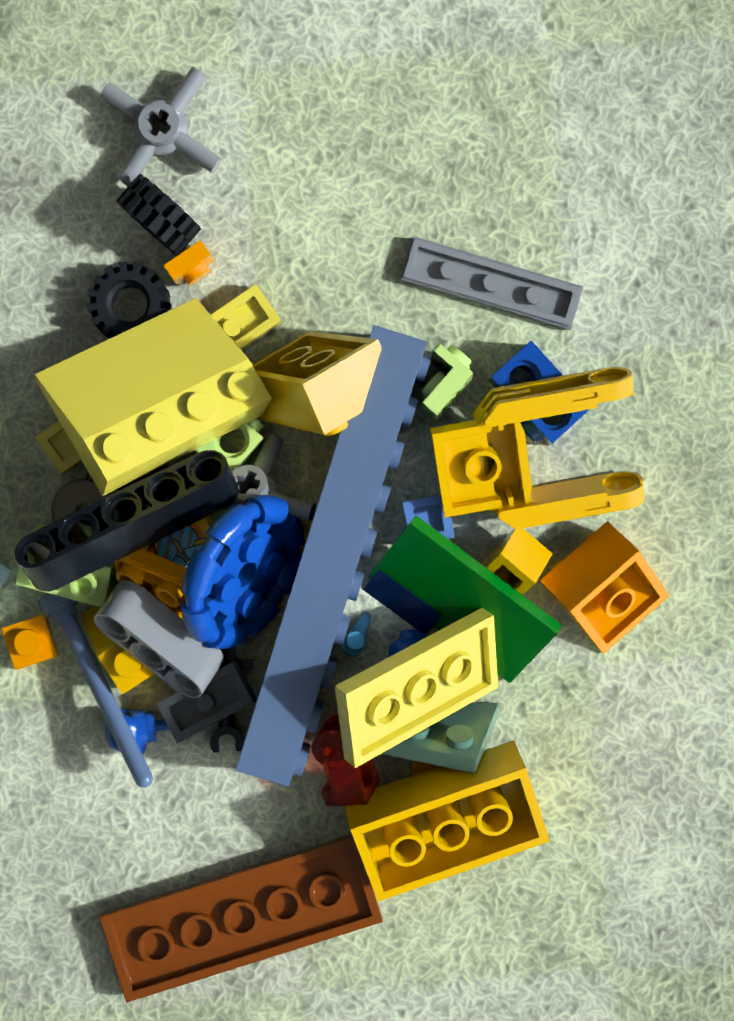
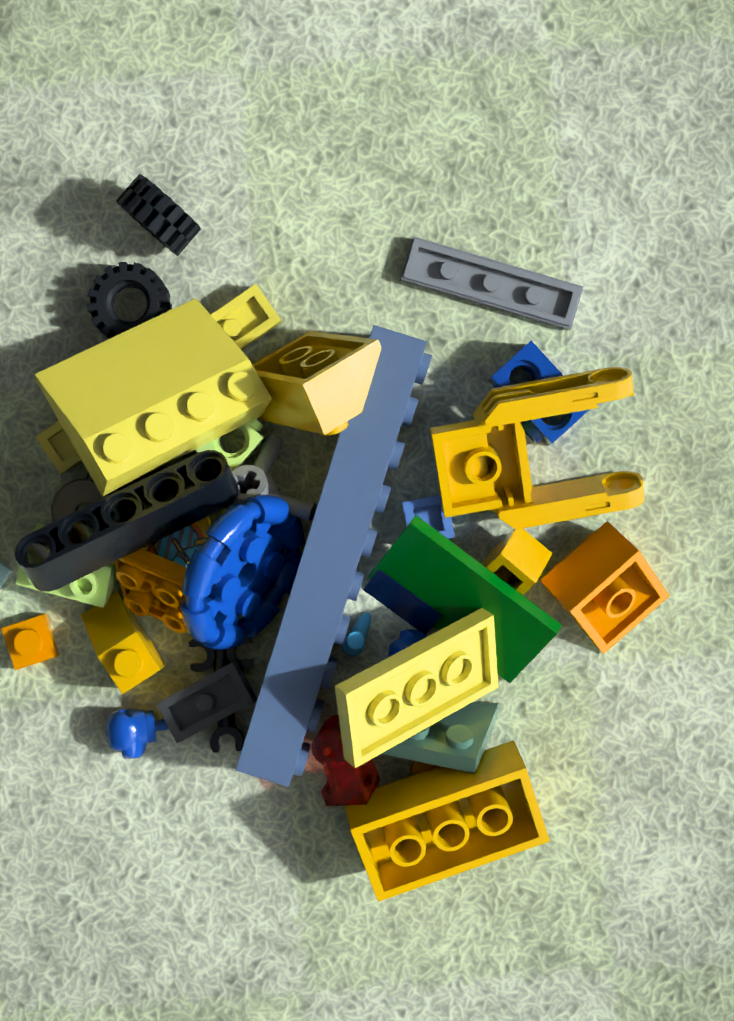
(63, 611): sand blue piece -> none
(157, 639): light grey beam -> none
(159, 110): light grey bar -> none
(190, 265): light orange plate -> none
(240, 918): dark orange plate -> none
(442, 389): yellowish green bracket -> none

